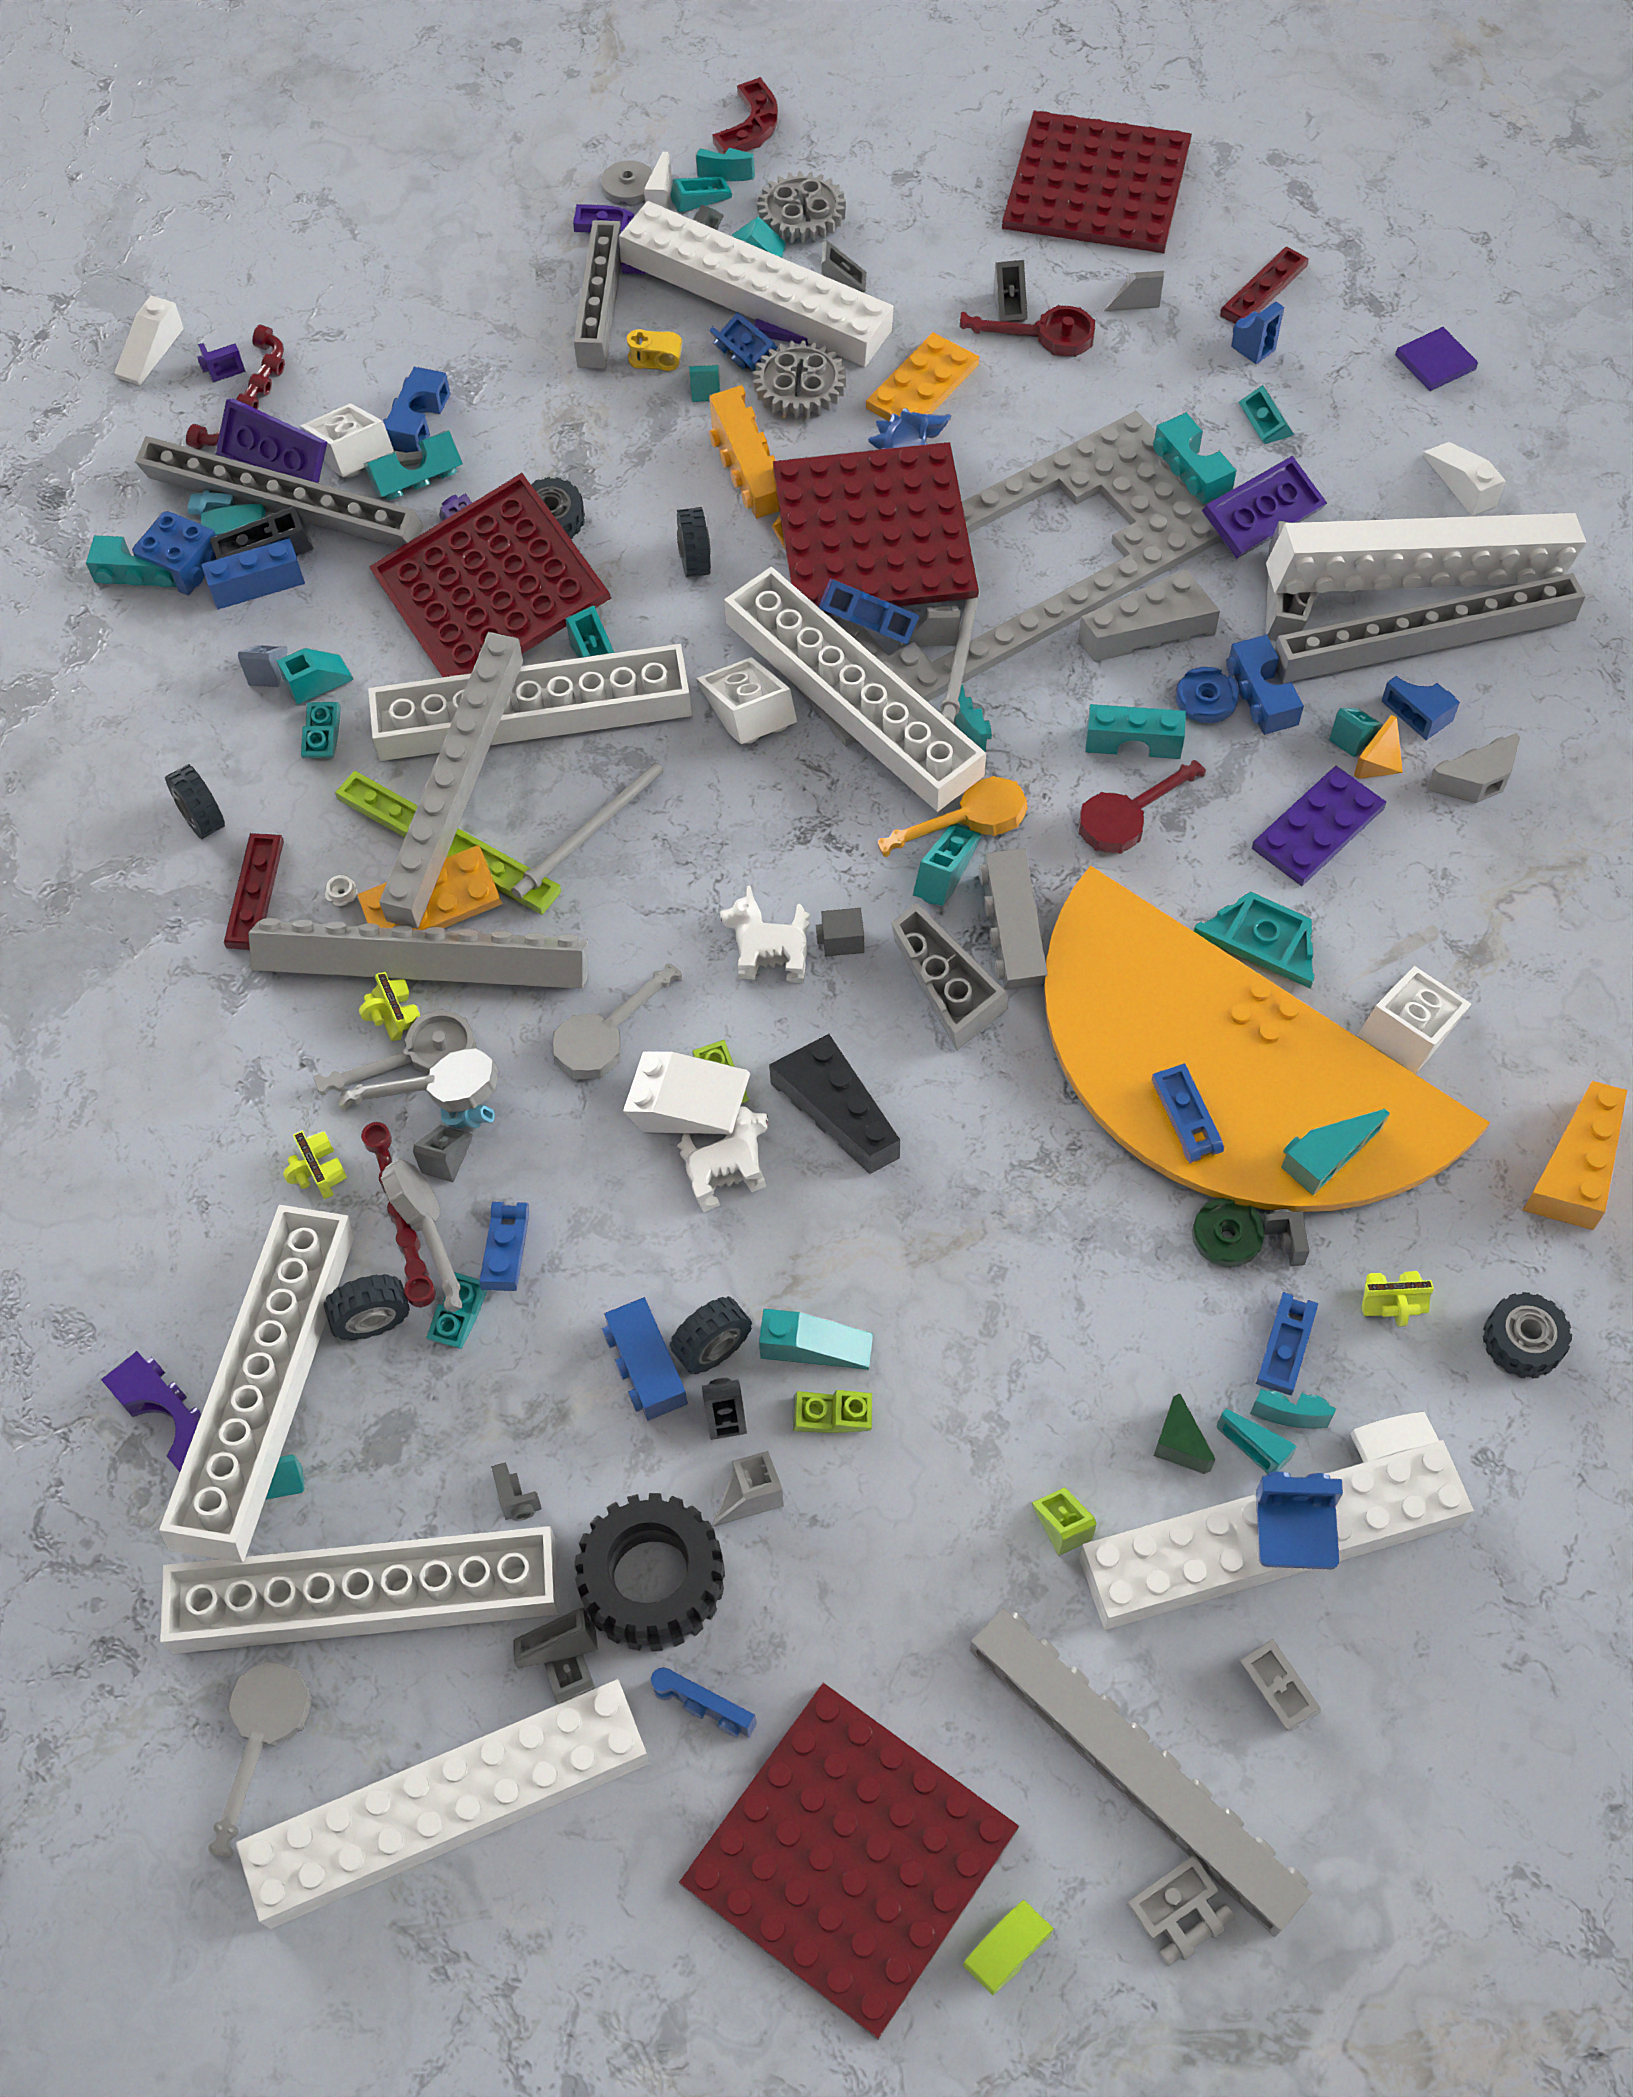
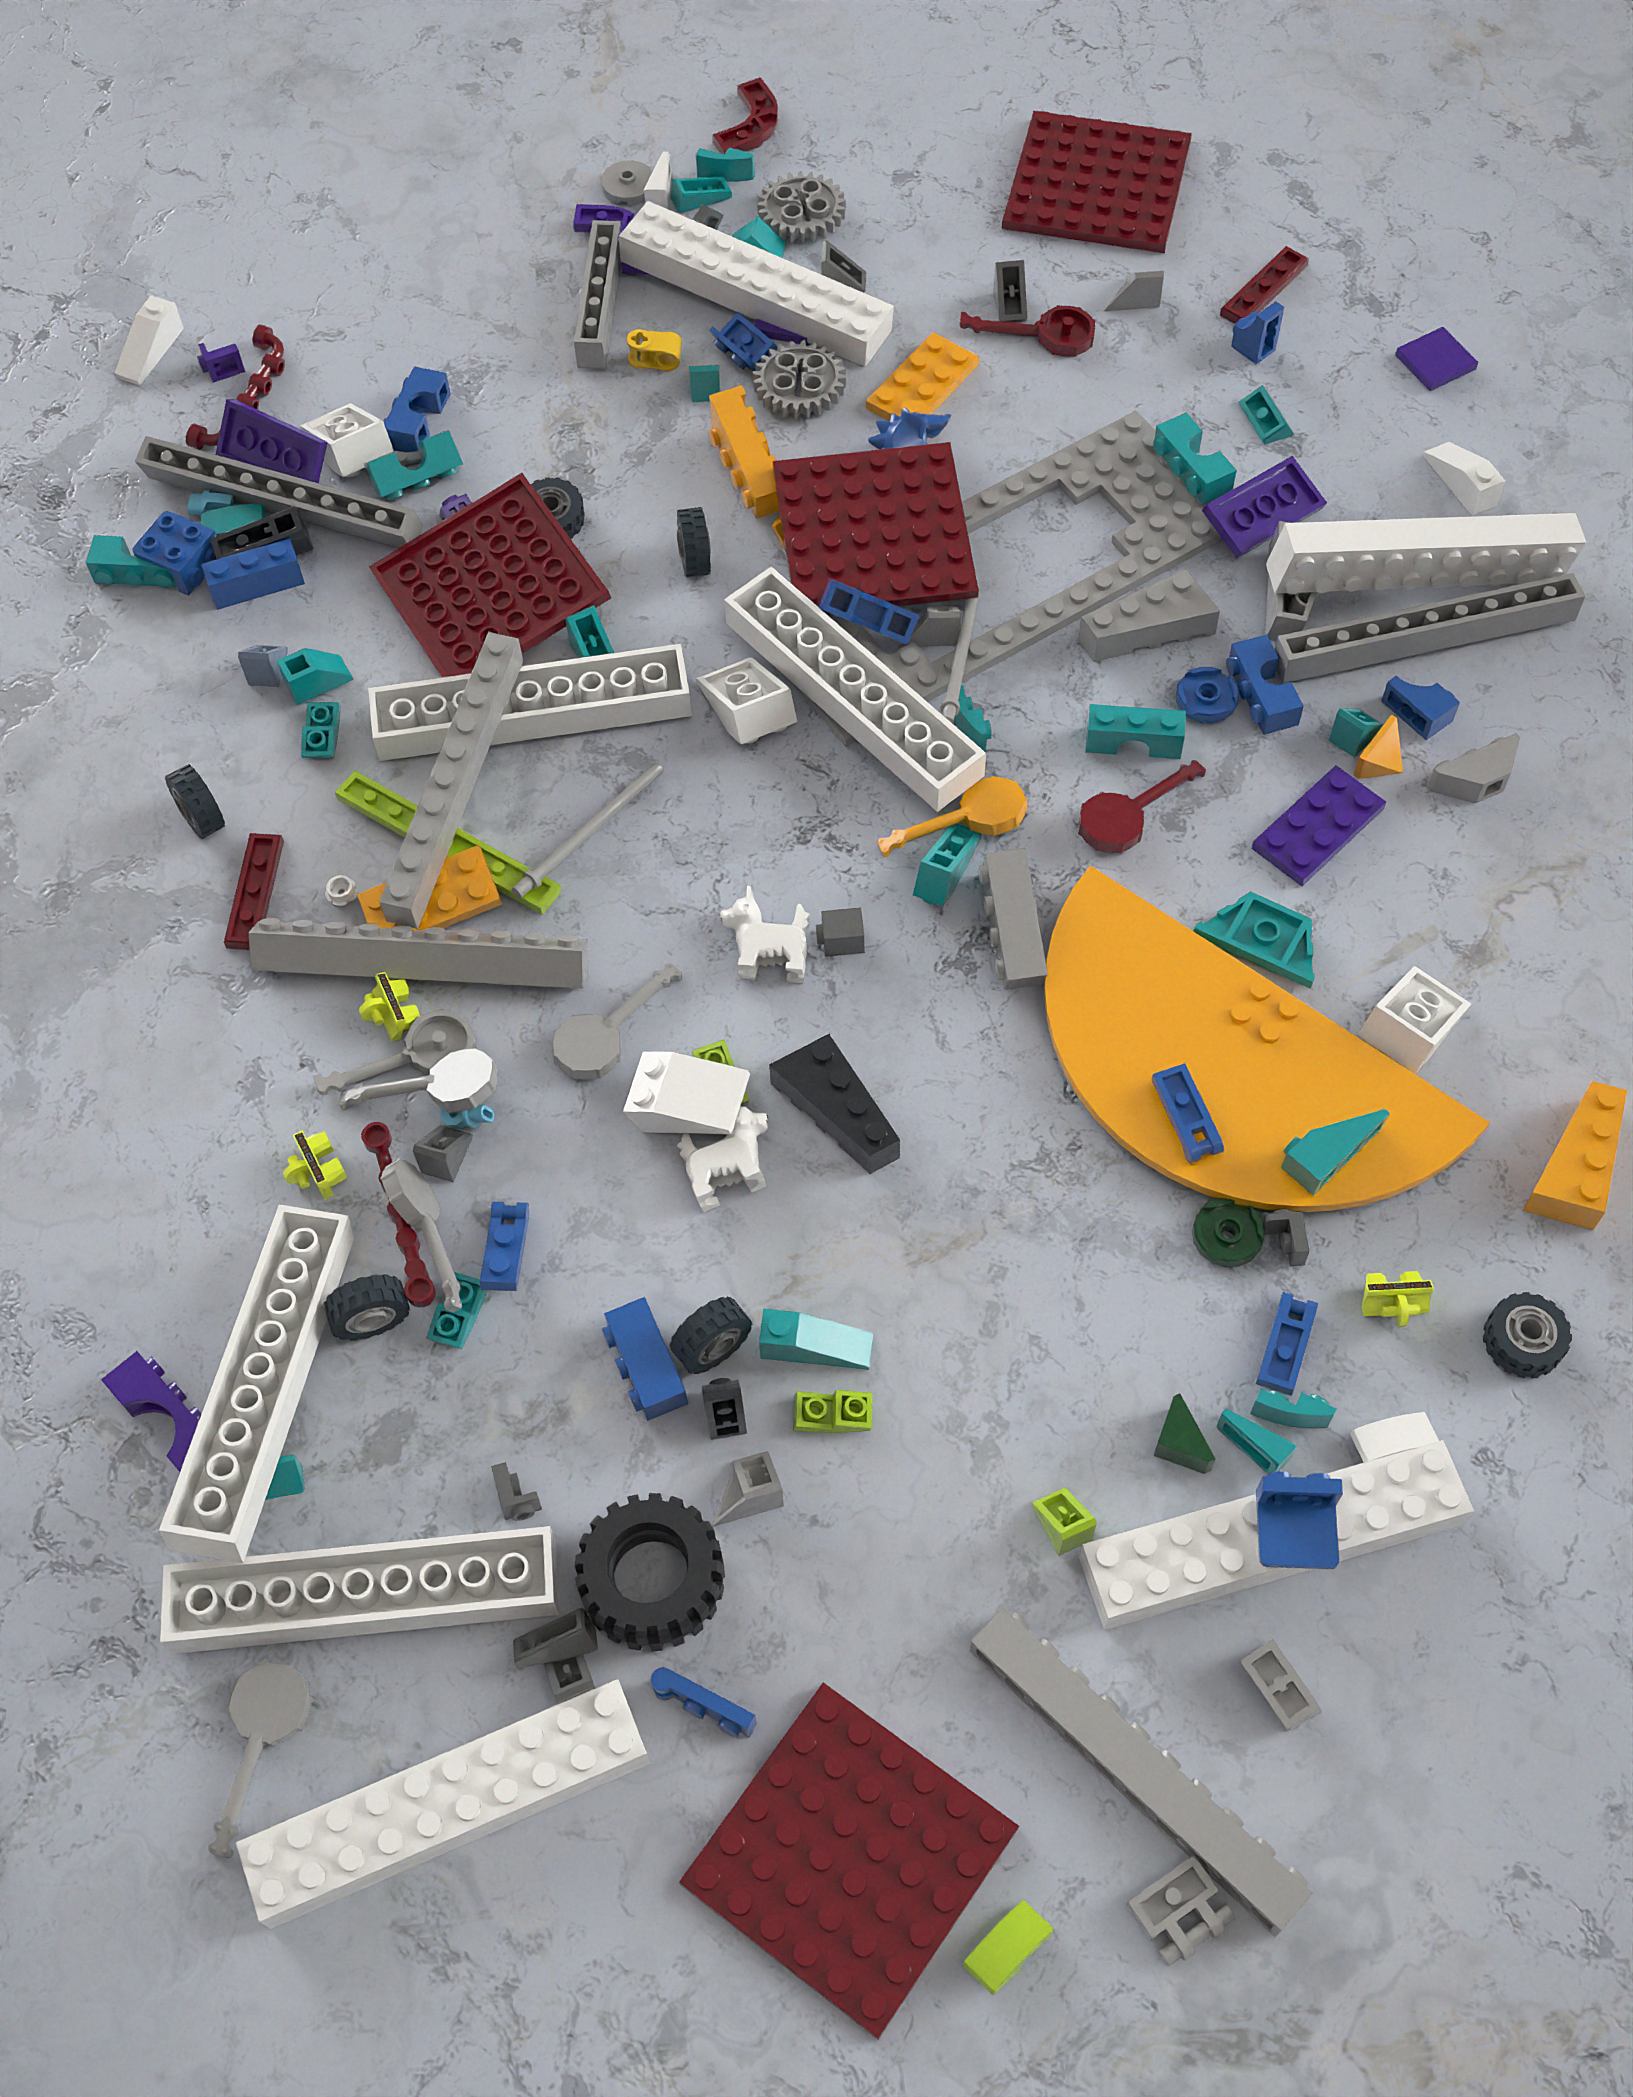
(952, 980): light grey wedge -> none

